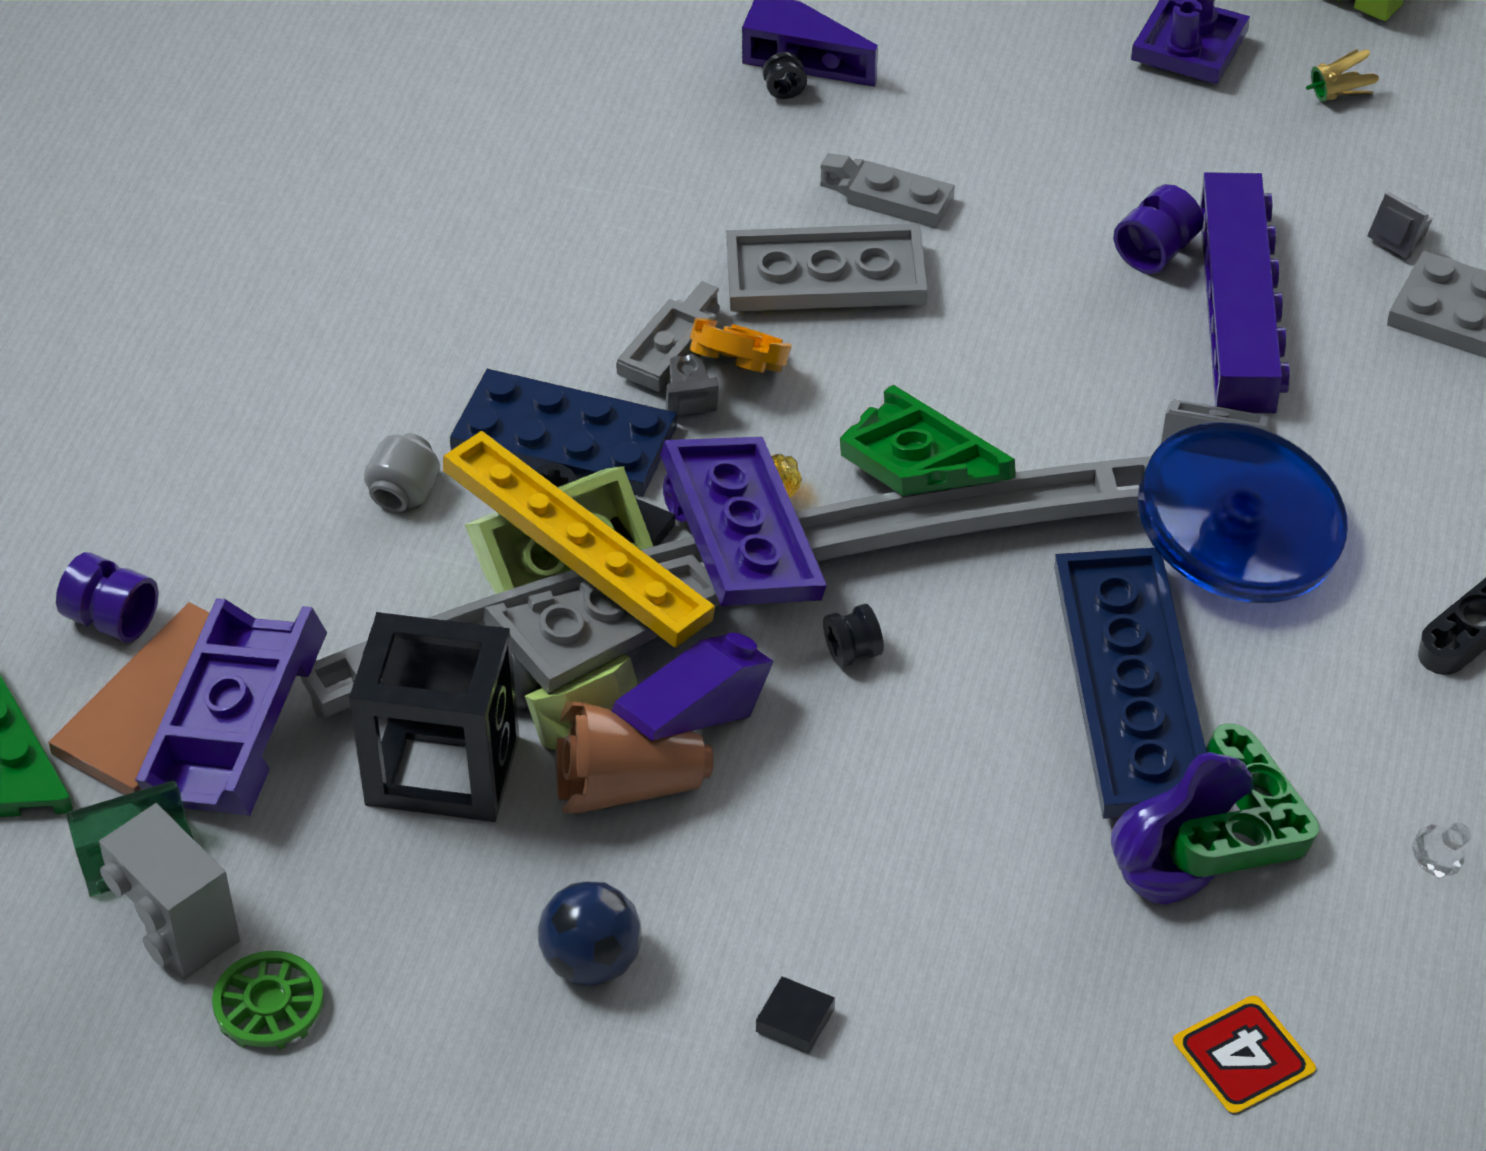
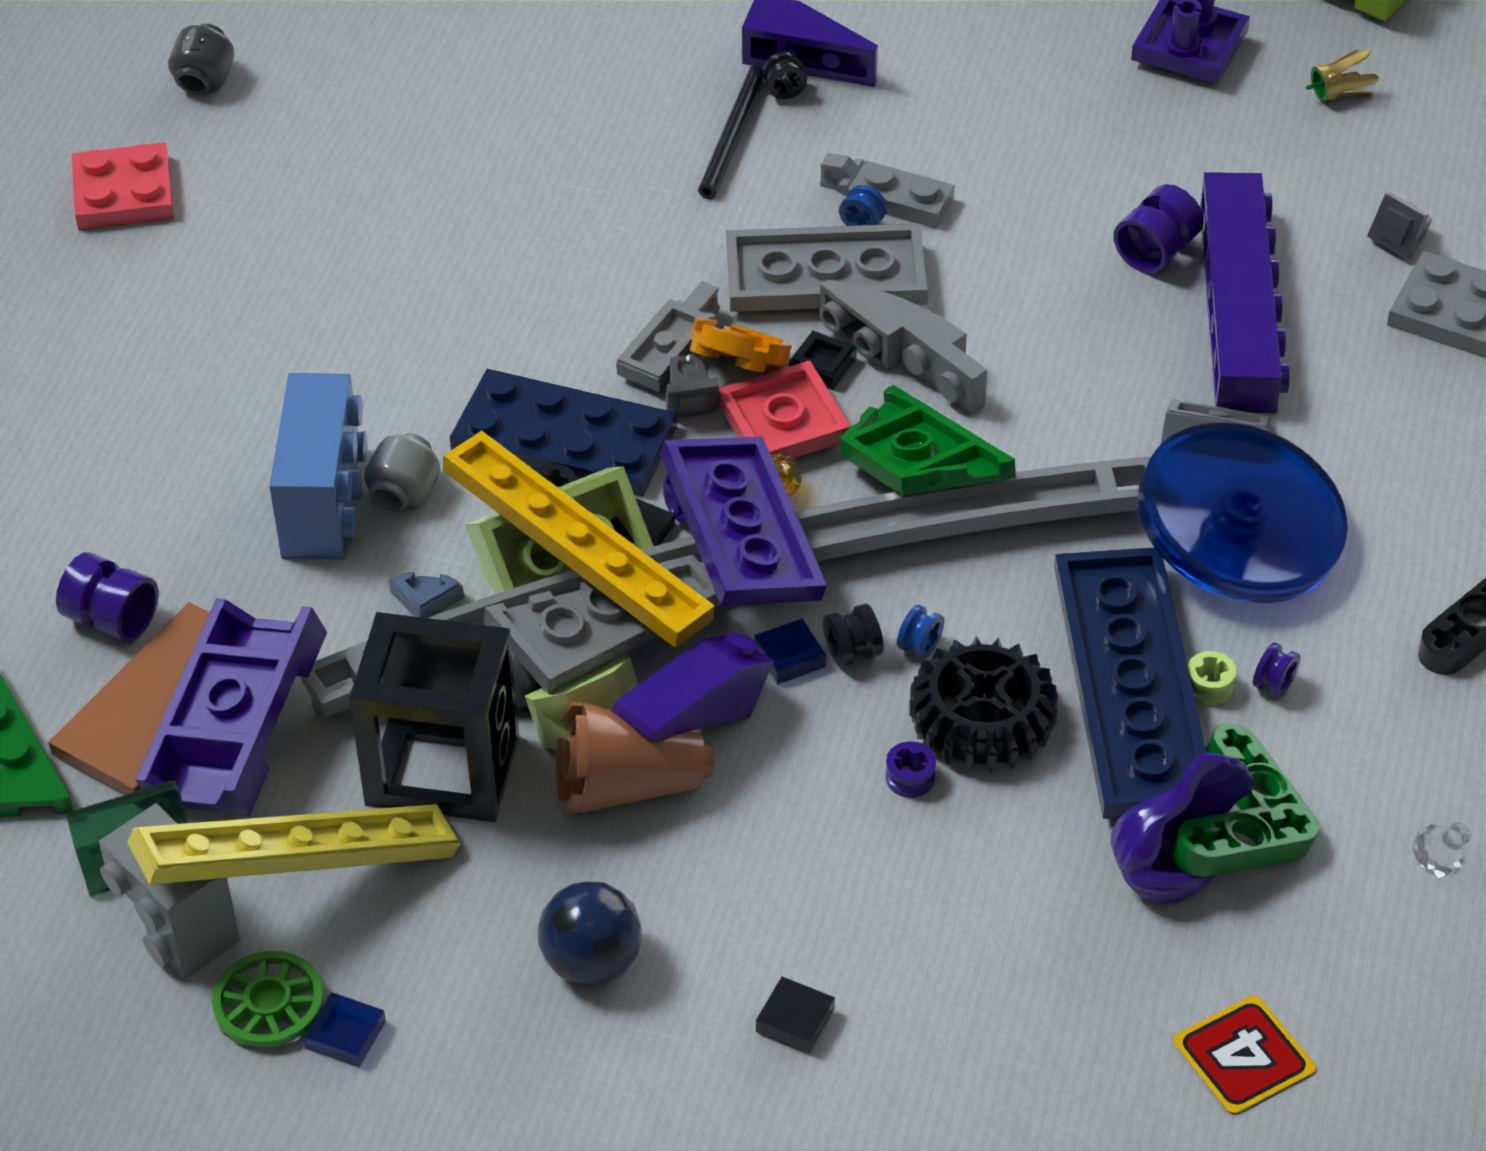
(122, 186): none -> coral plate
(201, 58): none -> dark grey head
(291, 843): none -> light yellow tile
(317, 466): none -> medium blue brick
(345, 1029): none -> clear blue tile
(425, 594): none -> sand blue tile
(731, 133): none -> black piece
(785, 408): none -> coral plate
(792, 650): none -> clear blue tile
(828, 355): none -> black tile
(863, 207): none -> blue bush
(899, 331): none -> light grey slope
(904, 781): none -> dark purple bush
(920, 631): none -> blue bush
(982, 721): none -> black gear
(1212, 664): none -> yellowish green bush
(1276, 669): none -> dark purple bush

